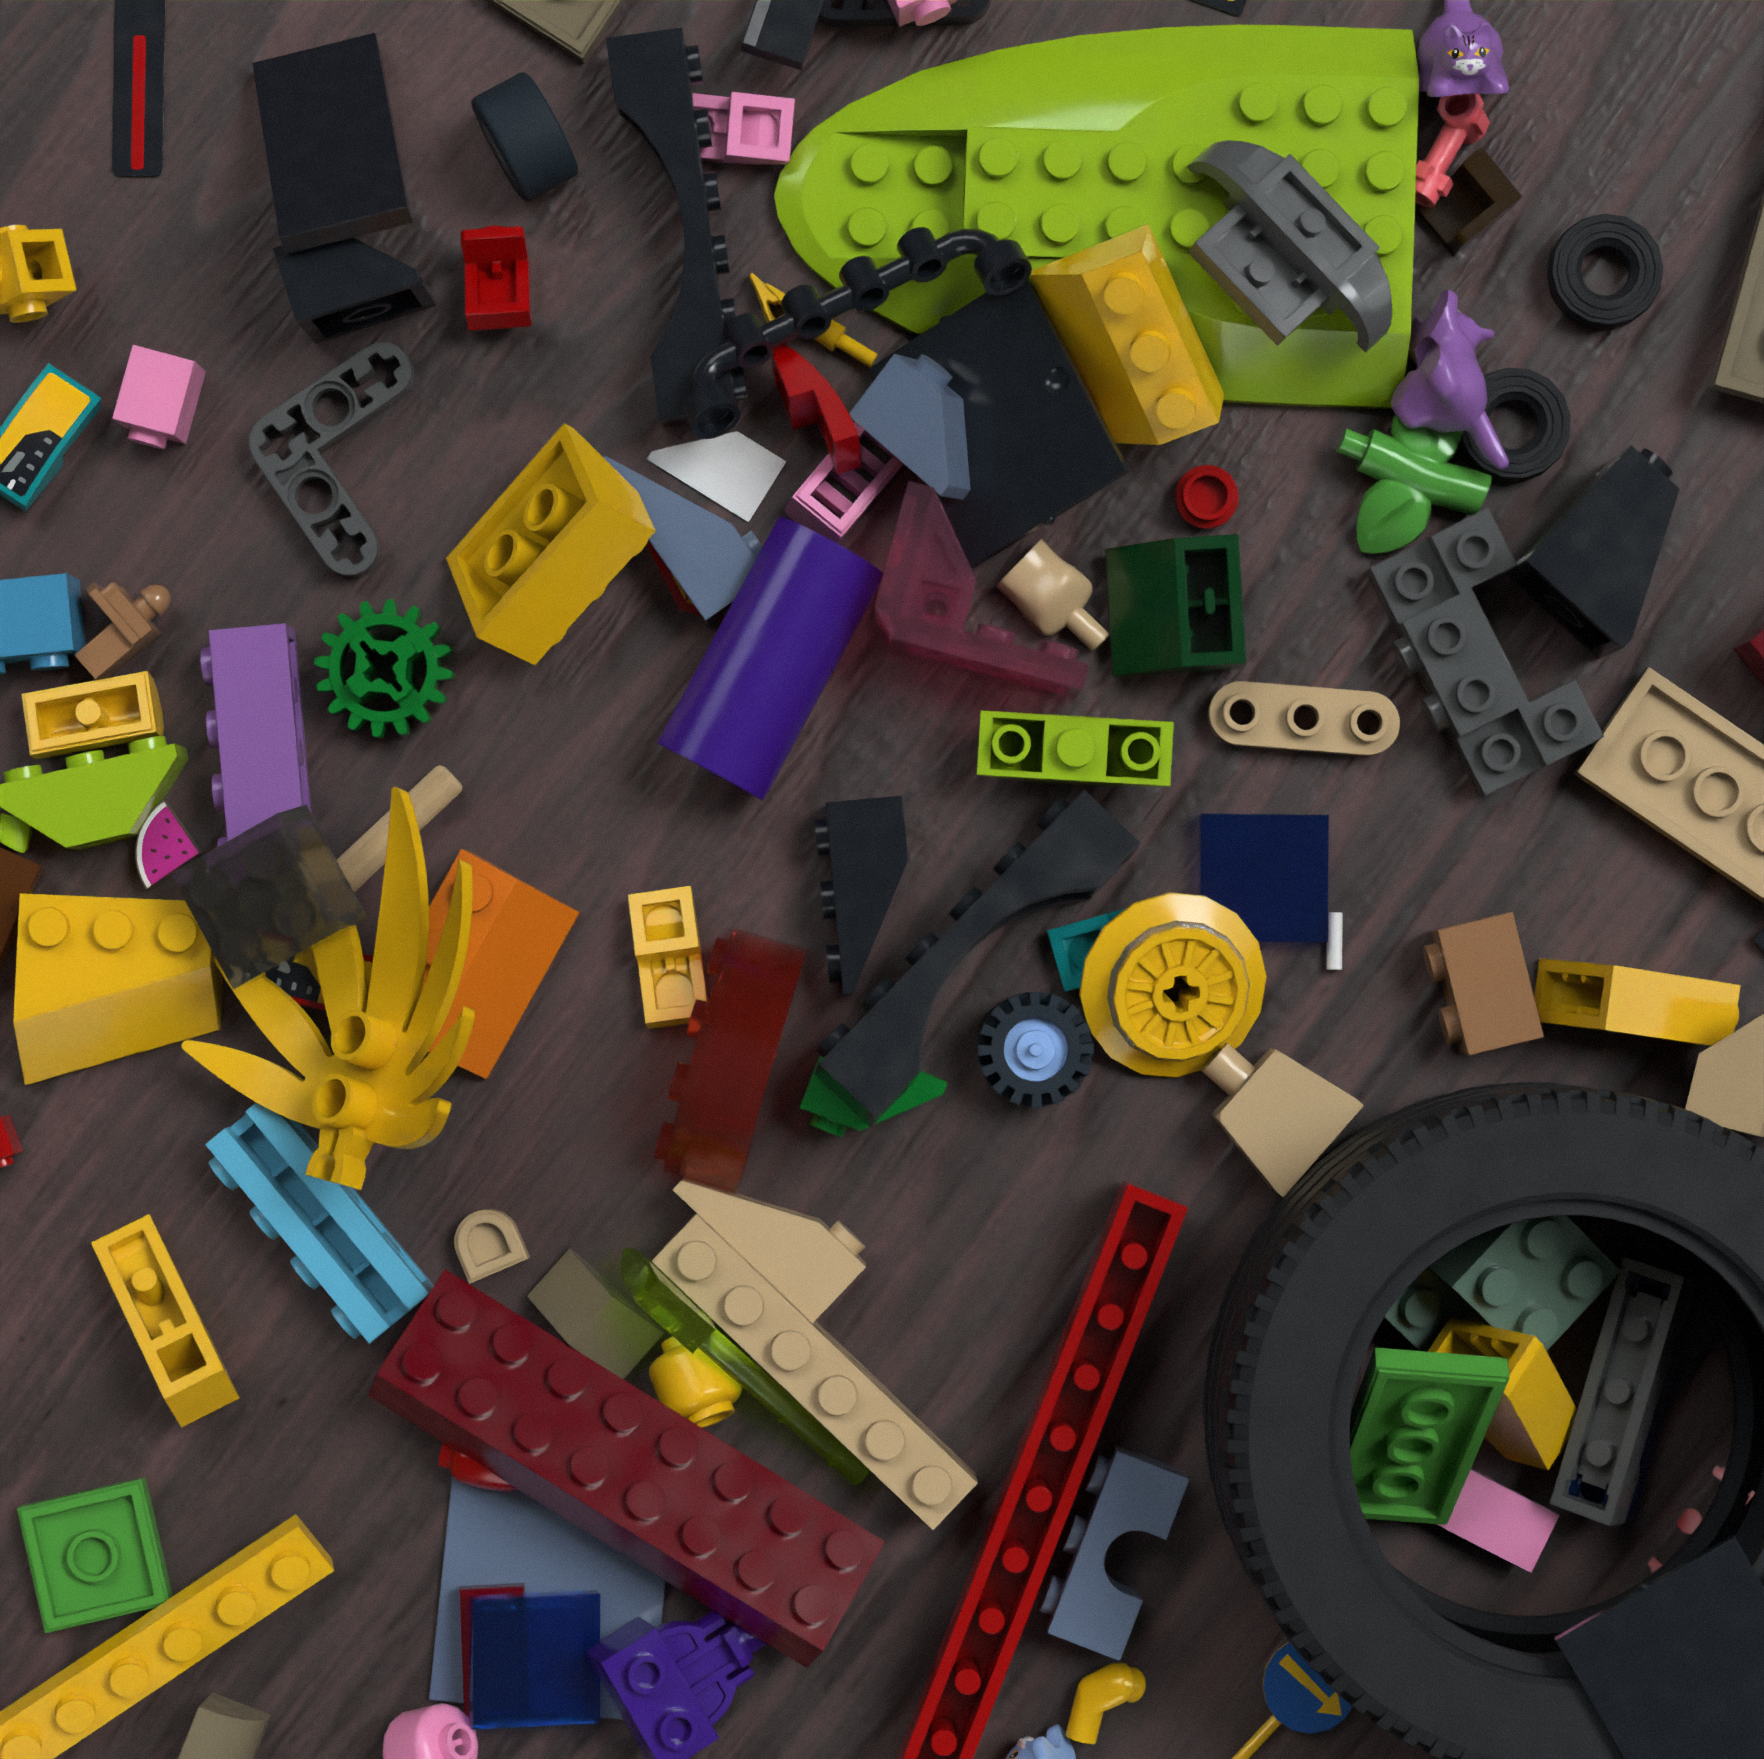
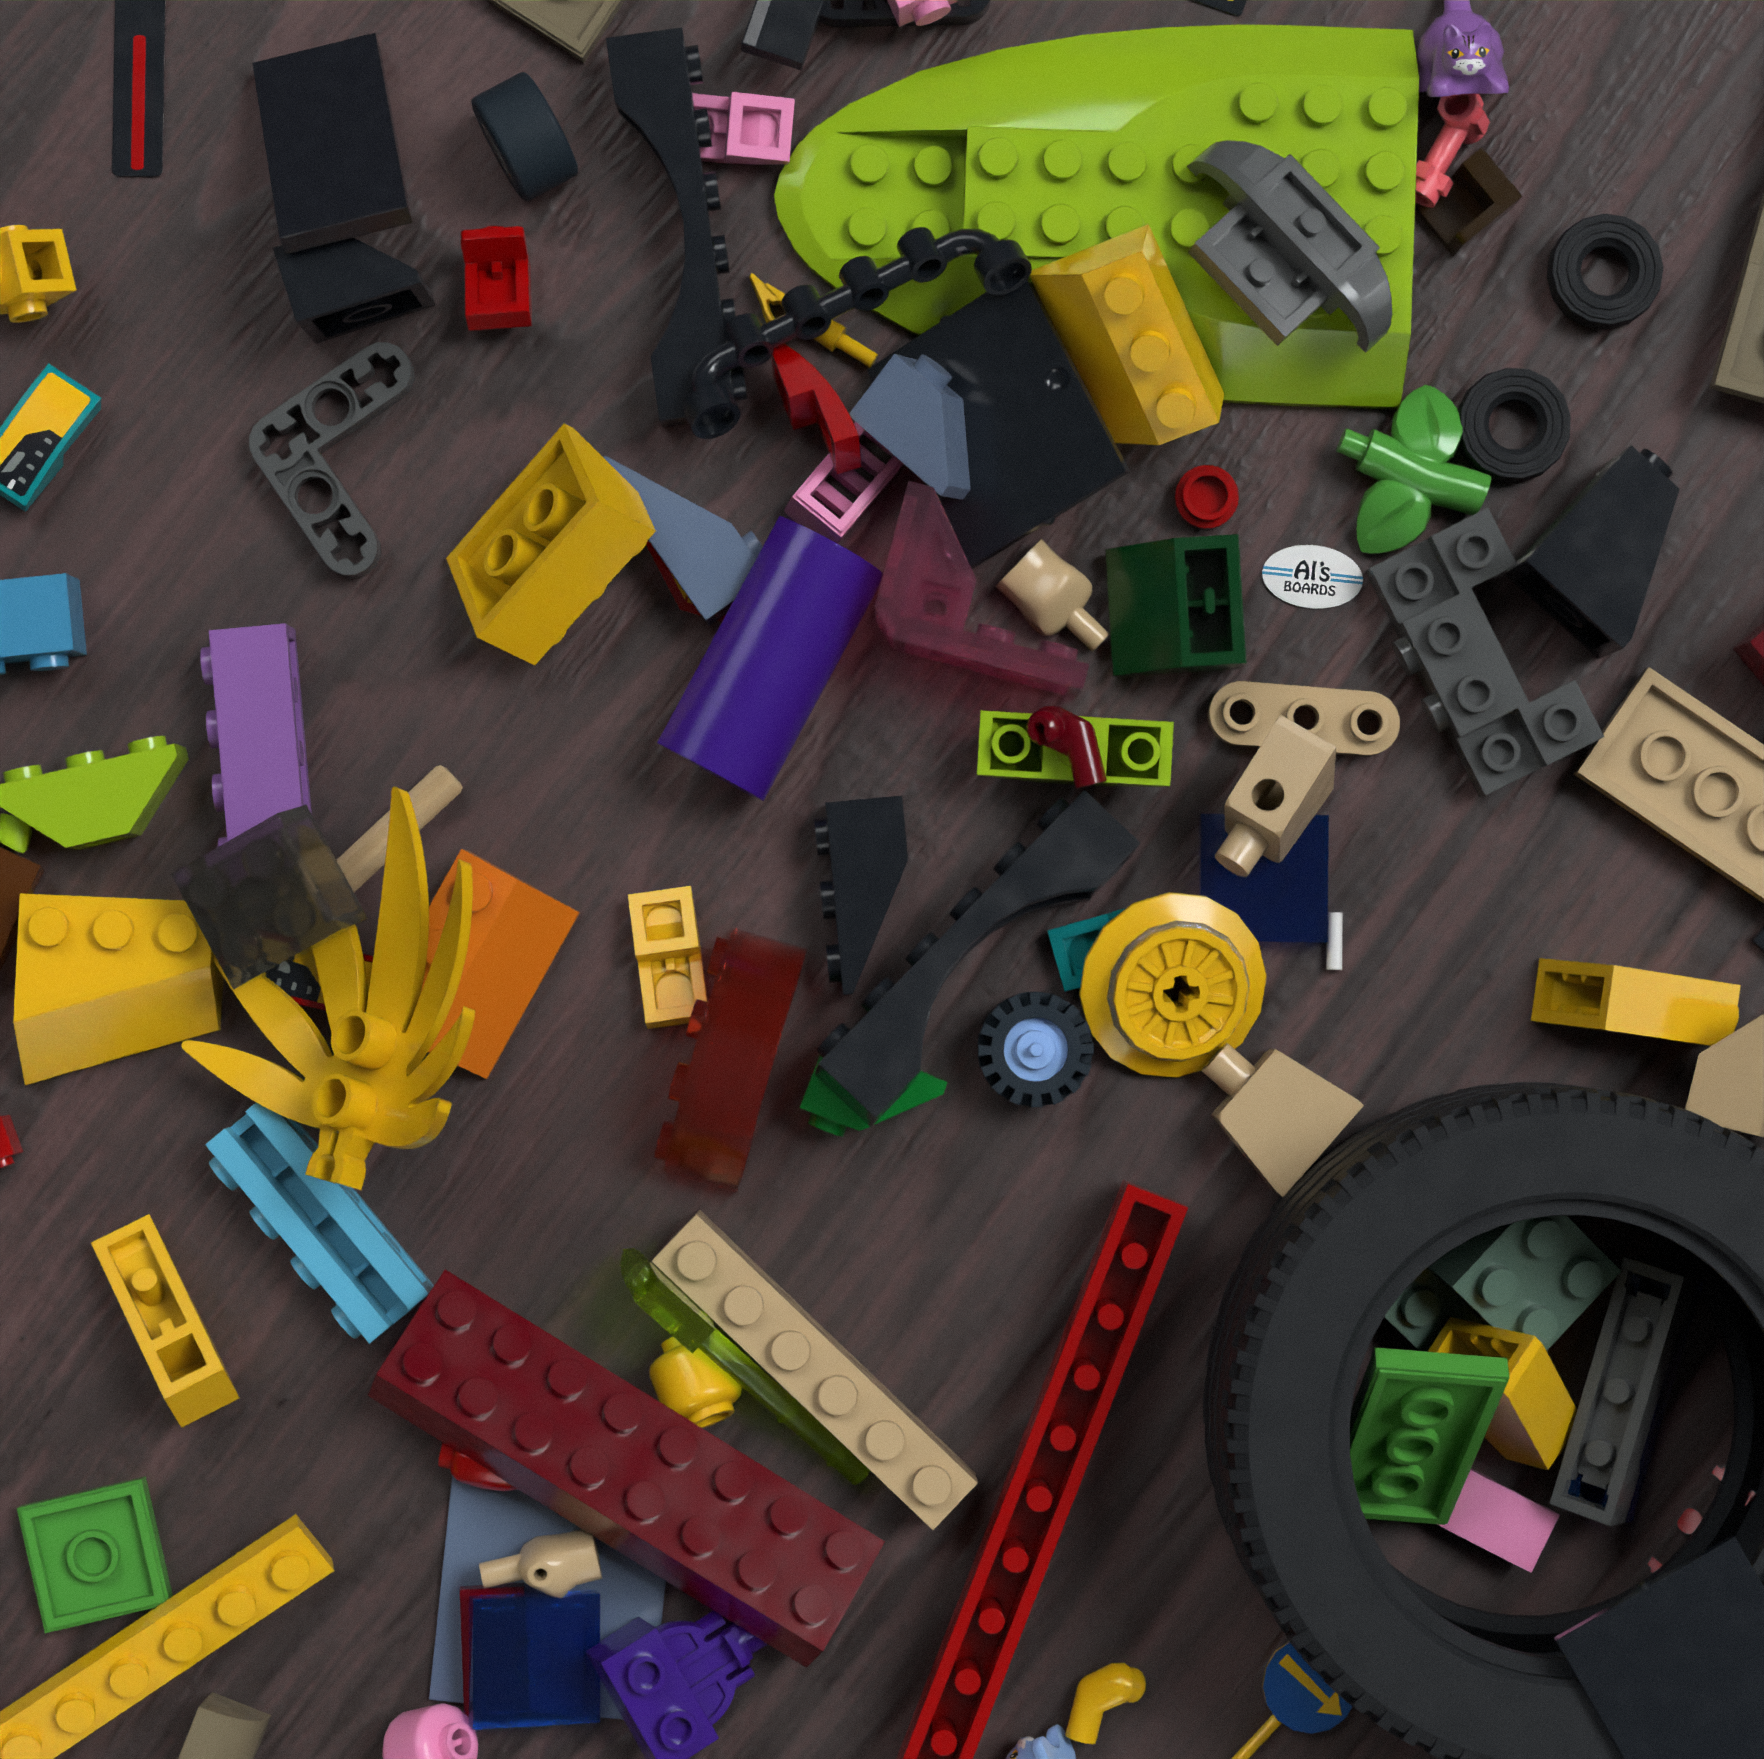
(92, 715): yellow brick -> none
(130, 626): medium nougat piece -> none
(158, 397): bright pink brick -> none
(163, 846): dark pink tile -> none
(361, 687): green gear -> none
(488, 1243): tan tile -> none
(548, 1564): none -> tan piece
(594, 1315): dark tan slope -> none
(724, 469): white sticker -> none
(785, 1246): tan slope -> none
(1071, 737): none -> dark red arm
(1128, 1496): sand blue arch -> none
(1276, 796): none -> tan torso
(1312, 576): none -> white sticker
(1448, 385): medium lavender animal -> none
(1483, 984): medium nougat brick -> none

